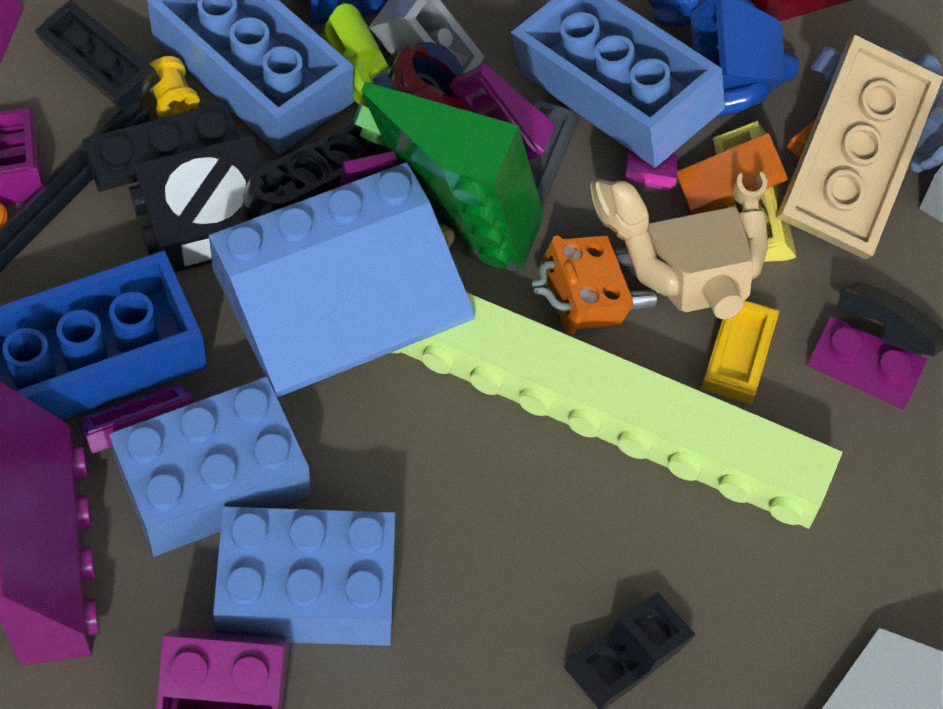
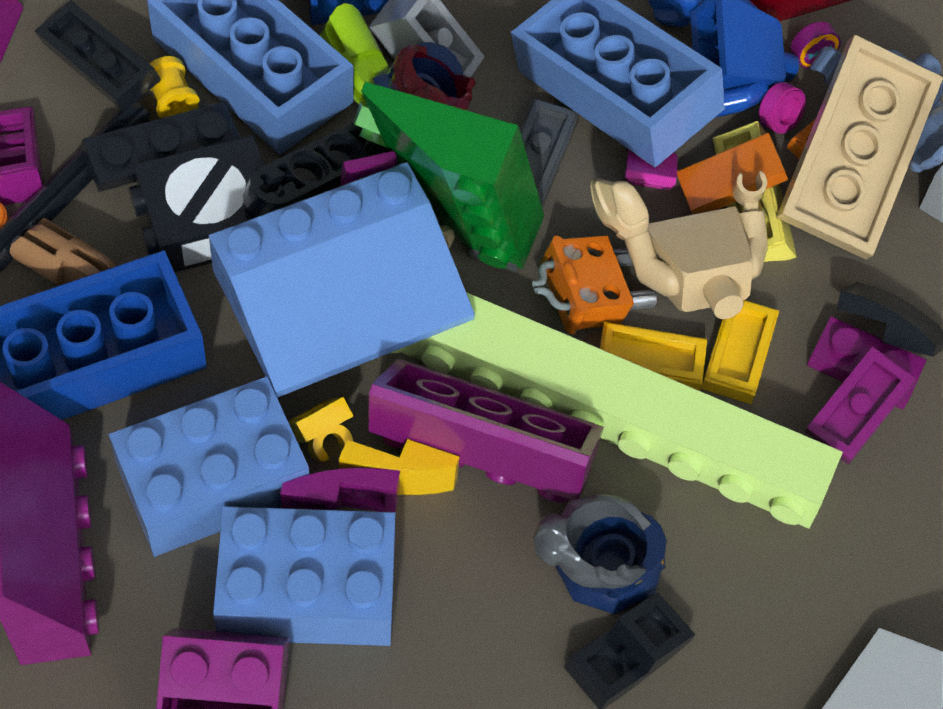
(58, 254): none -> medium nougat arm
(100, 424): magenta plate -> none
(320, 421): none -> yellow tile
(350, 487): none -> magenta slope
(420, 466): none -> yellow slope
(485, 429): none -> magenta slope
(504, 104): magenta slope -> none
(603, 551): none -> piece
(663, 352): none -> yellow tile
(782, 107): none -> dark pink tile
(811, 40): none -> magenta tile
(861, 404): none -> magenta plate

